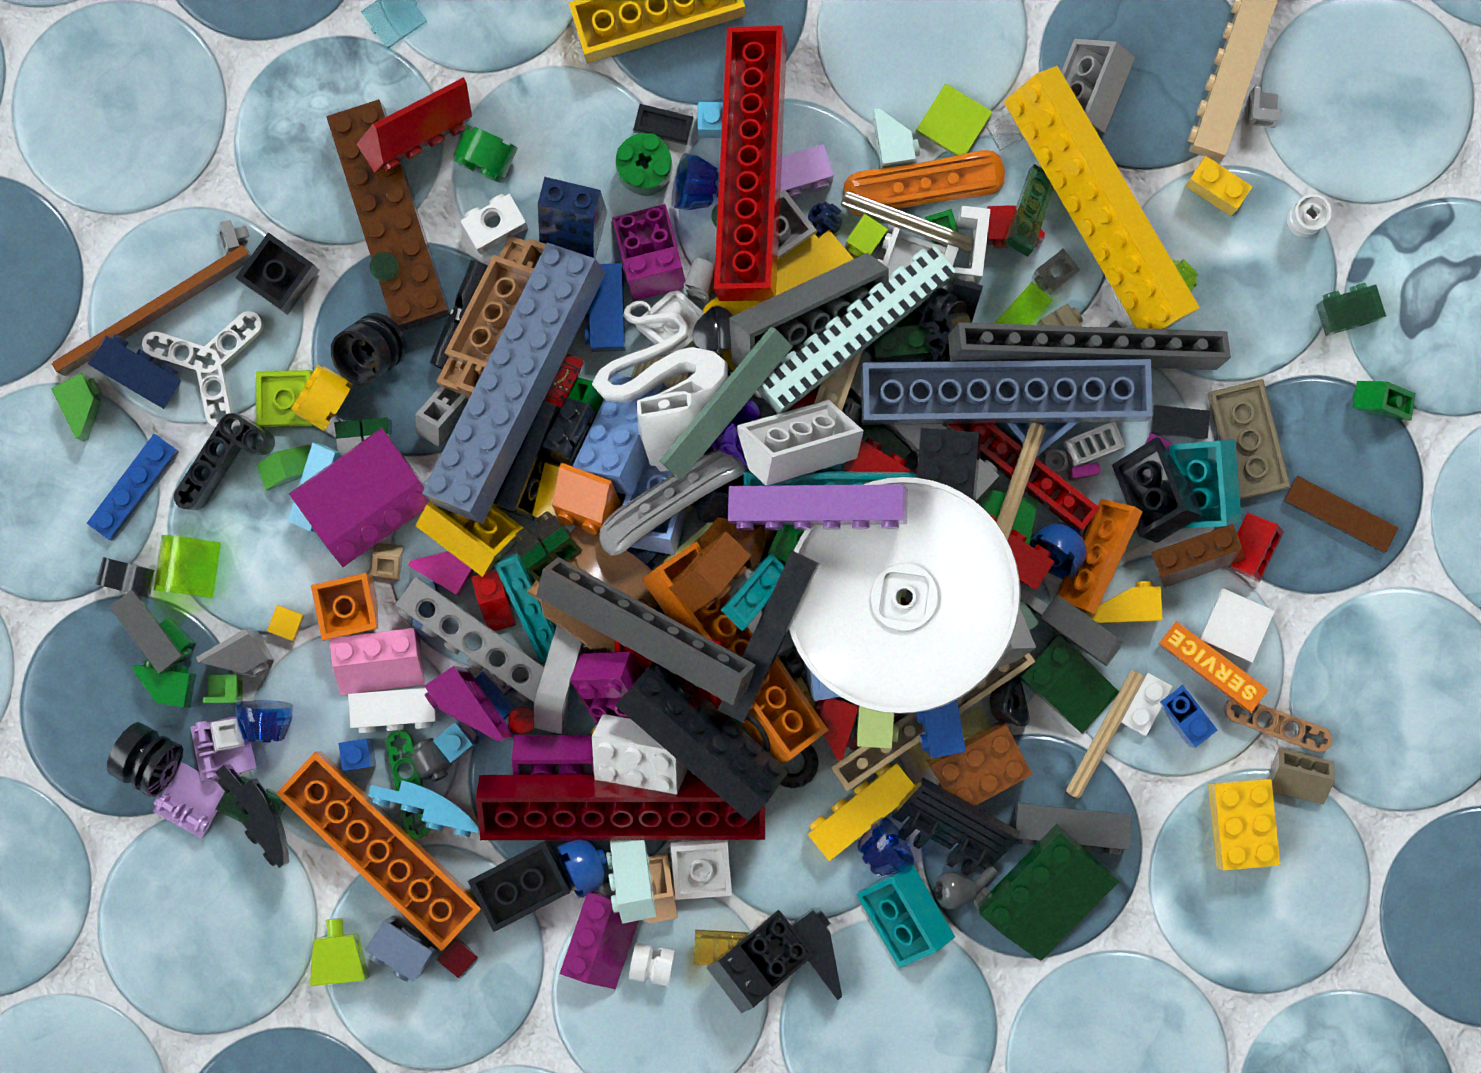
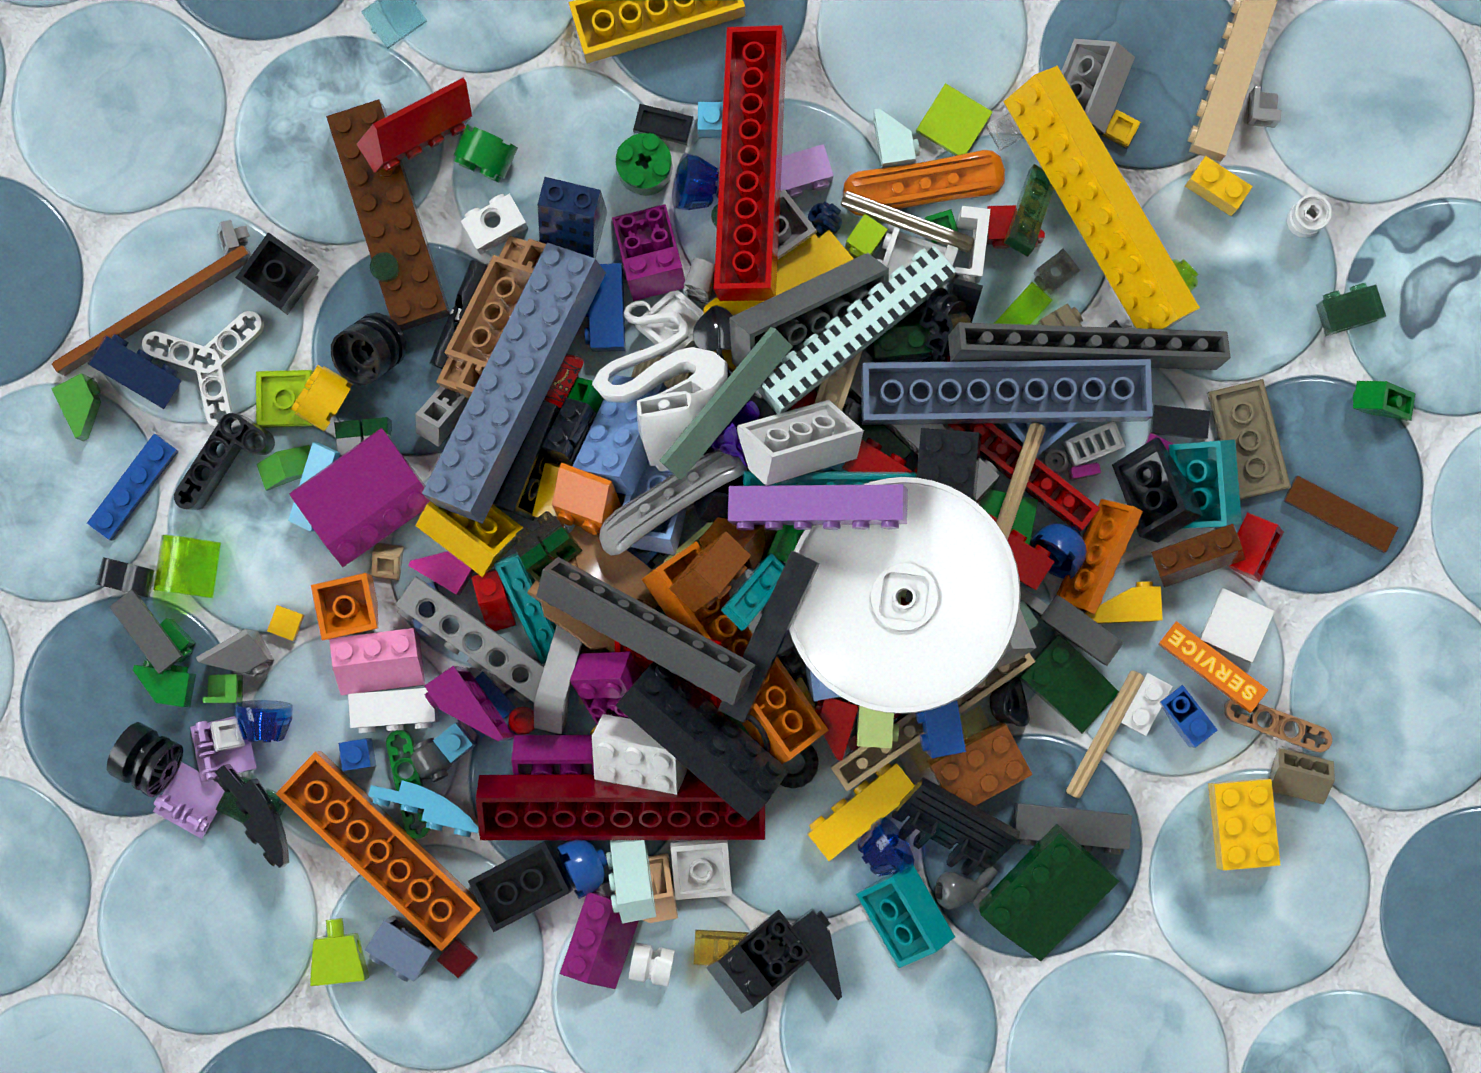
(1121, 128): none -> yellow tile

